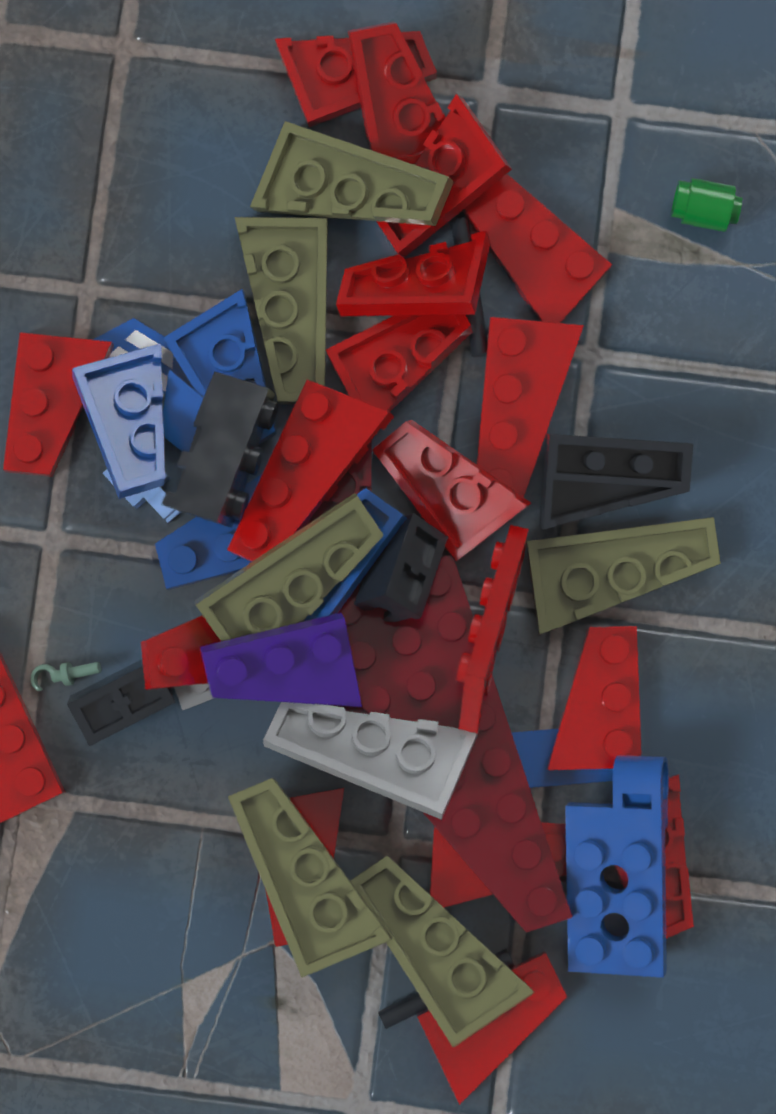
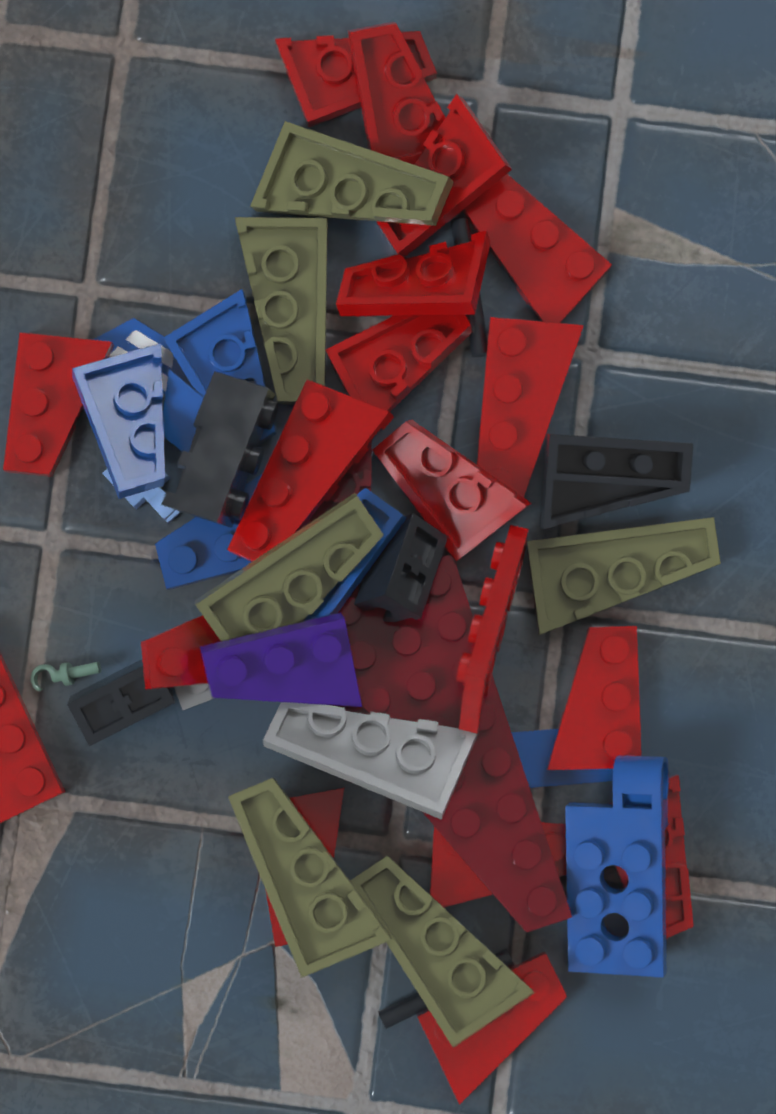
(706, 204): green brick -> none

